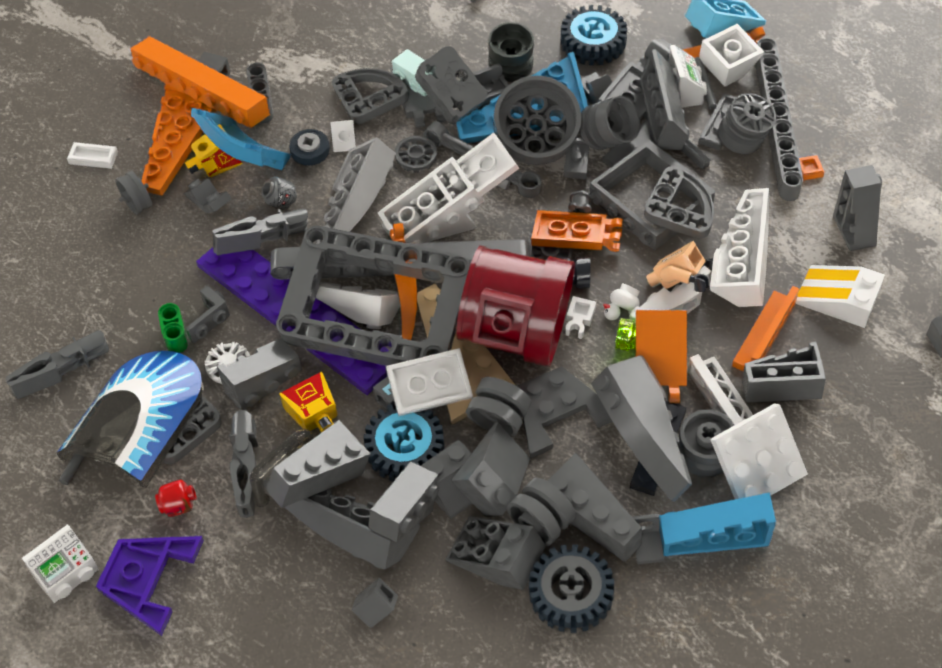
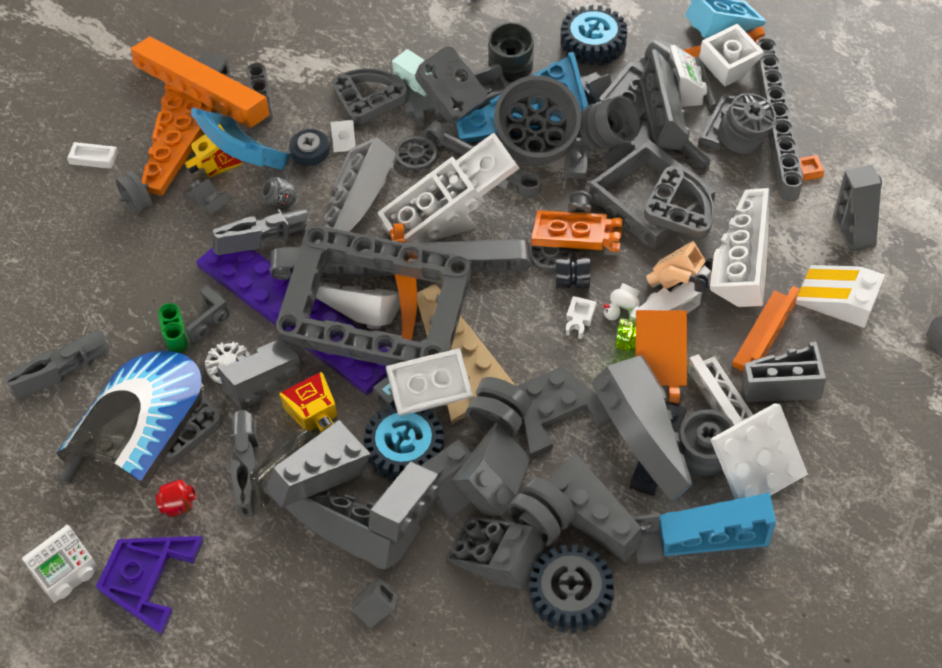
(515, 303): dark red cylinder -> none

